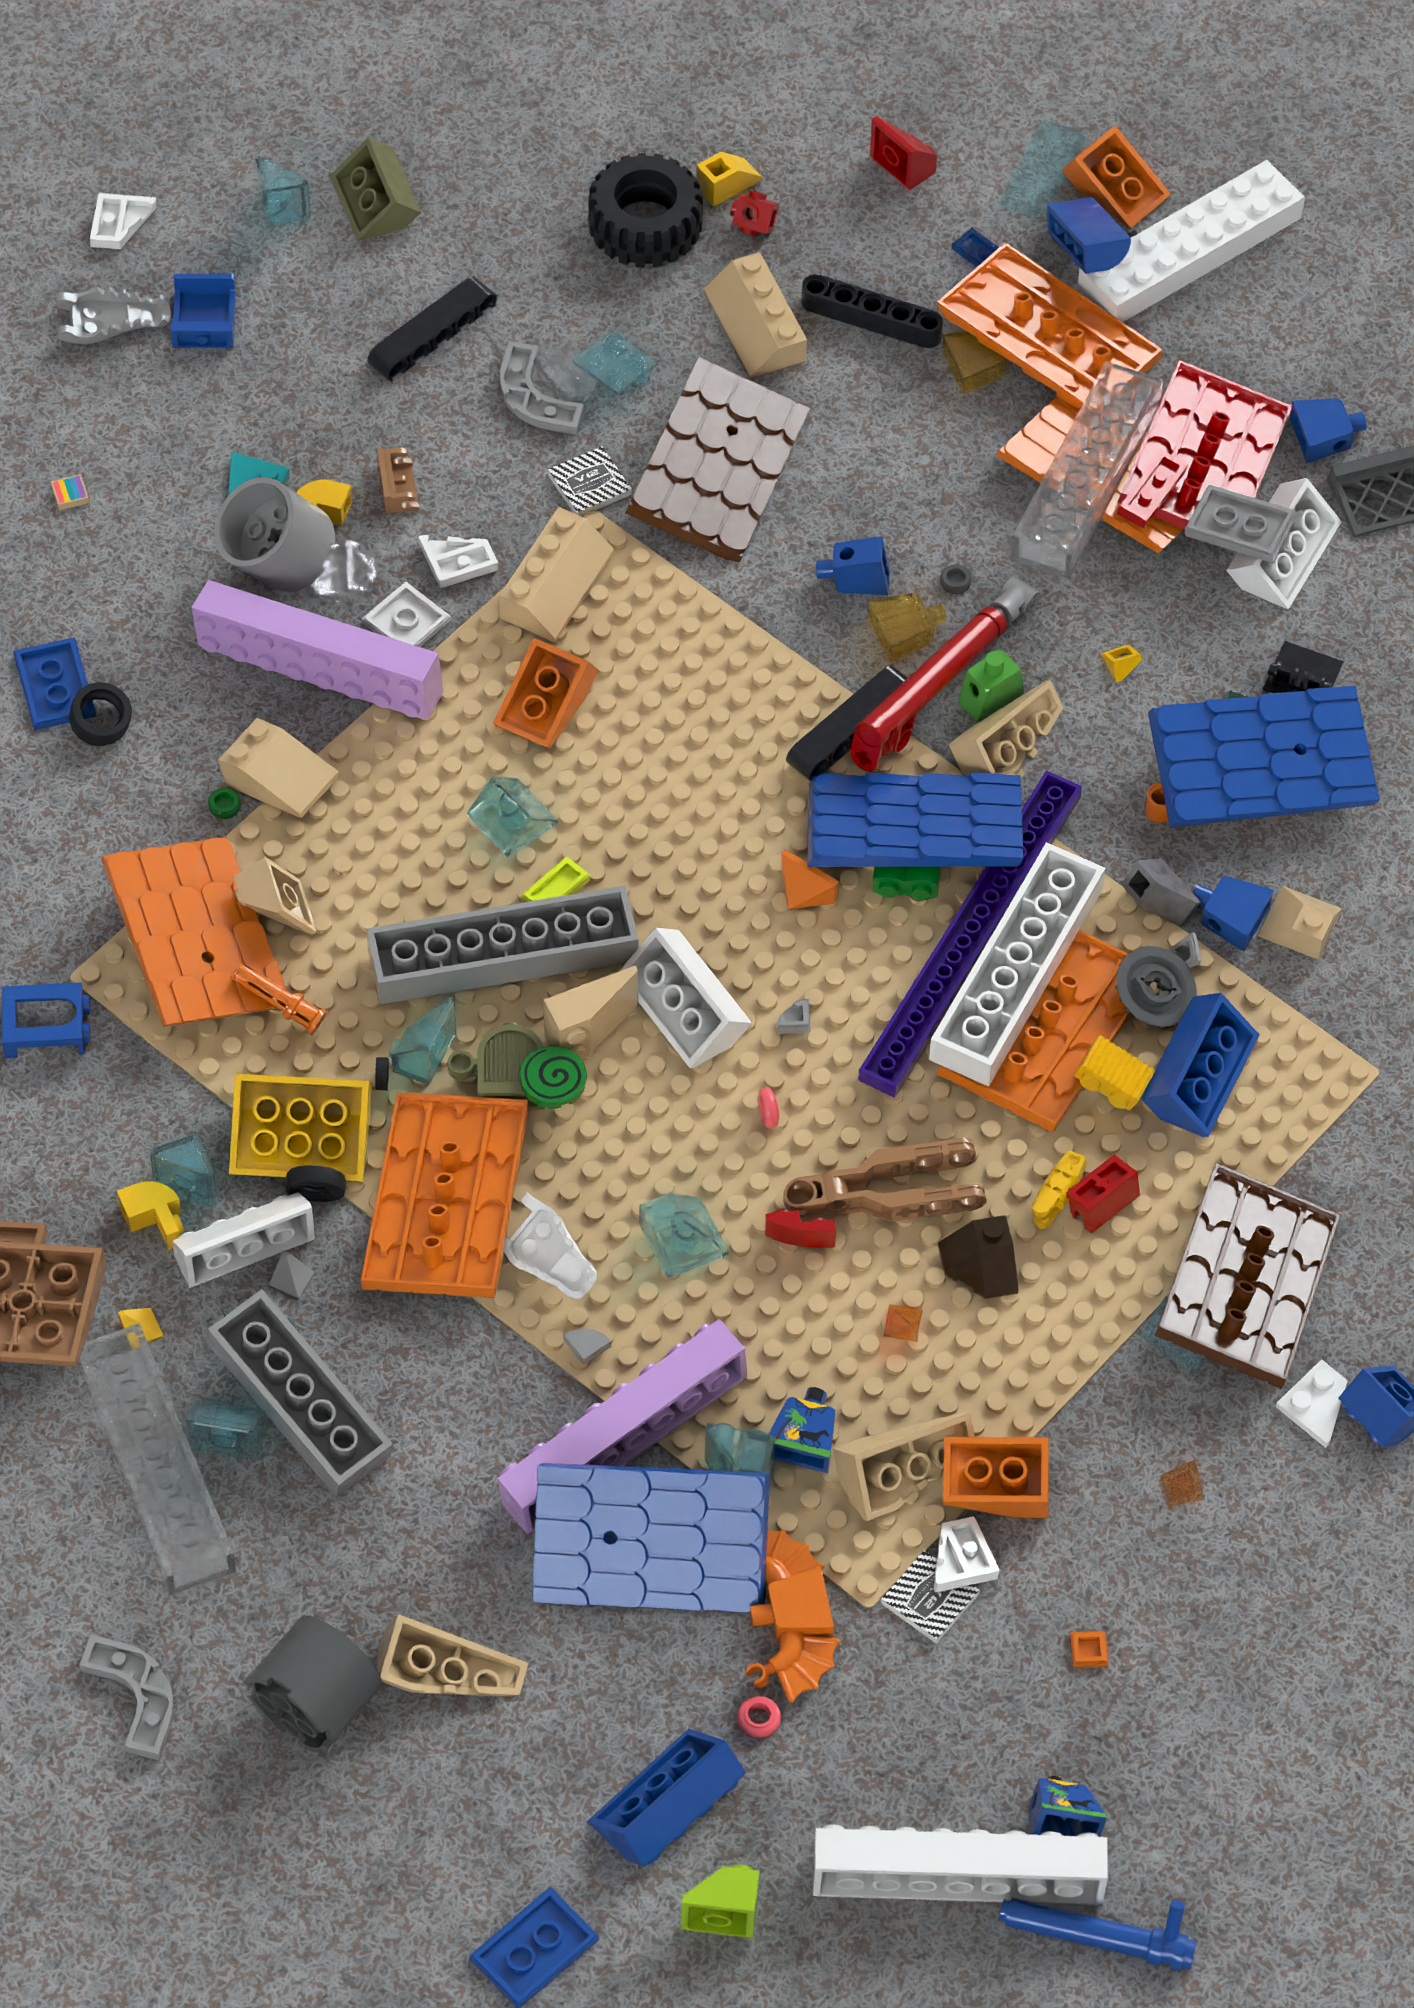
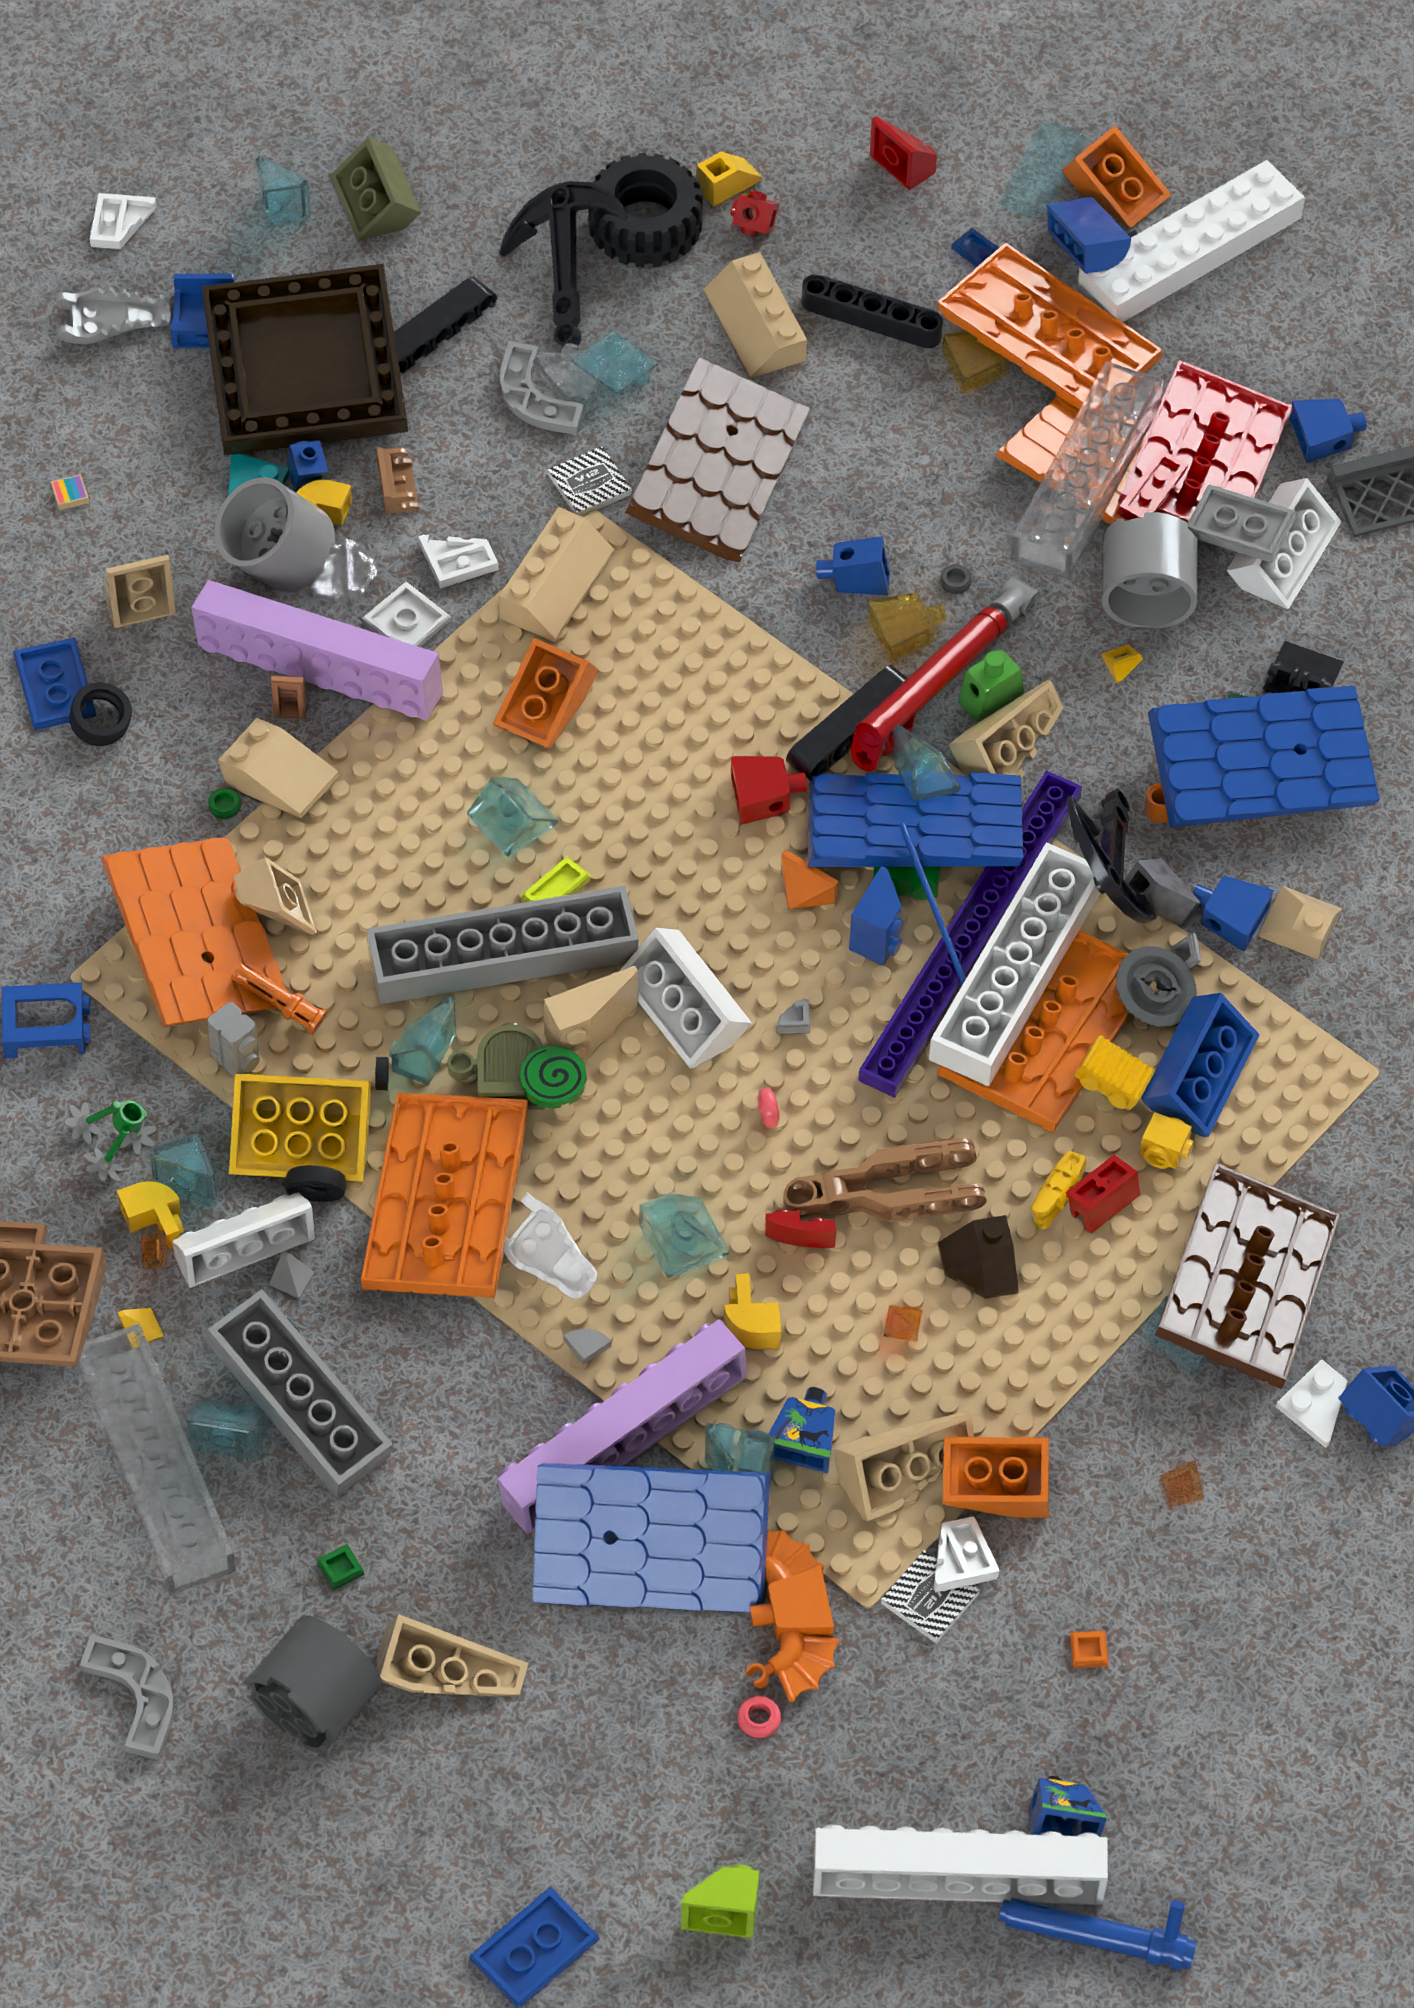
(128, 1124): none -> light grey plant
(139, 591): none -> tan slope
(153, 1251): none -> clear orange slope
(233, 1039): none -> light grey brick
(289, 697): none -> nougat slope
(304, 359): none -> dark brown tile
(306, 463): none -> blue brick
(340, 1567): none -> green tile
(559, 207): none -> black piece
(668, 1796): blue slope -> none
(752, 1323): none -> yellow brick
(763, 786): none -> red torso
(877, 920): none -> blue slope
(922, 766): none -> clear light blue slope
(932, 902): none -> blue axle
(1108, 859): none -> black piece
(1149, 571): none -> light grey brick
(1166, 1142): none -> yellow brick

